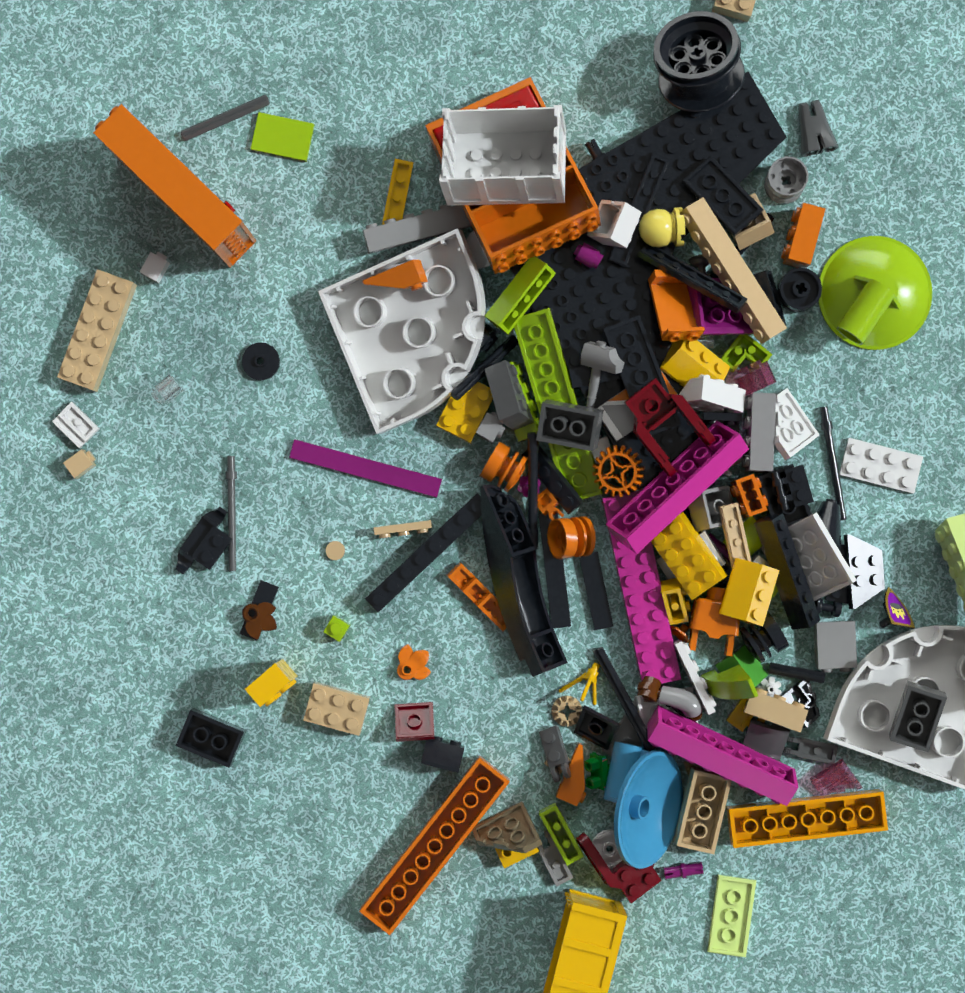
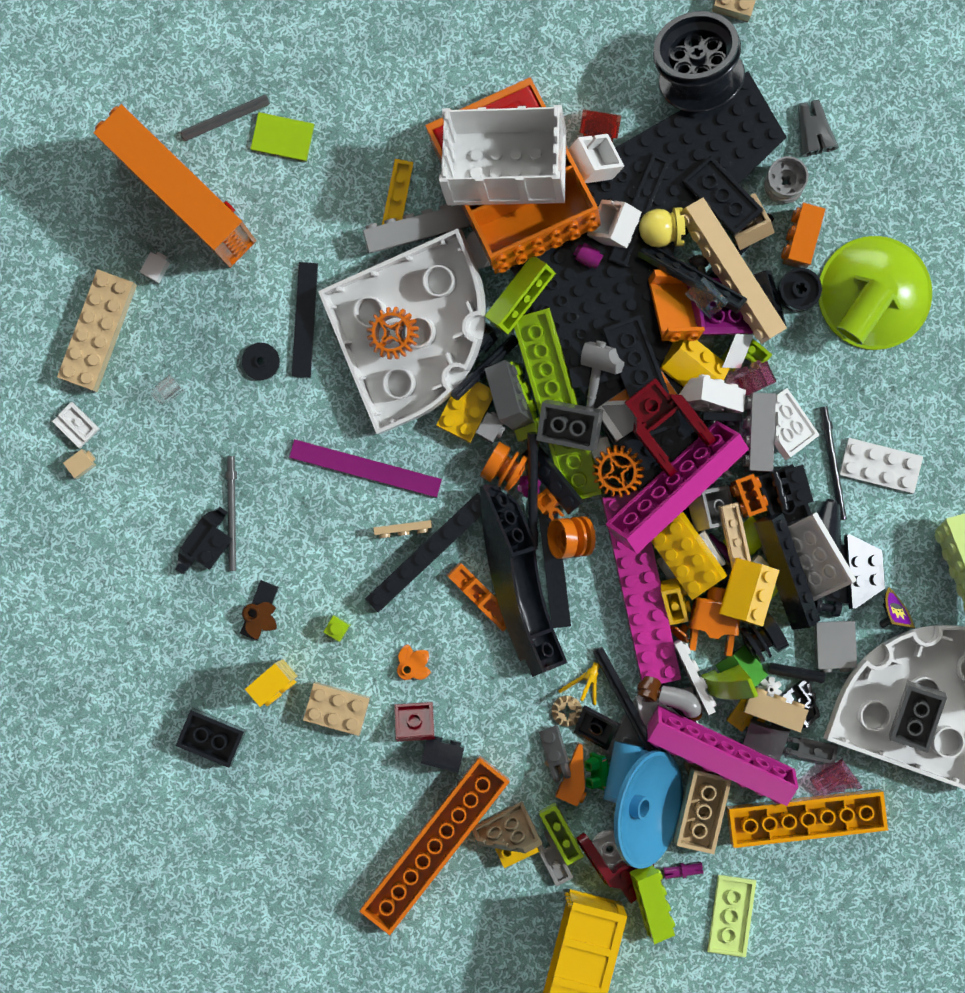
(304, 319): none -> black tile
(335, 550): tan tile -> none
(398, 328): none -> orange gear
(404, 276): orange slope -> none
(596, 158): none -> white piece
(596, 591): black tile -> none
(599, 123): none -> clear red slope
(652, 903): none -> lime brick
(703, 294): none -> clear light blue piece
(738, 351): none -> white sticker

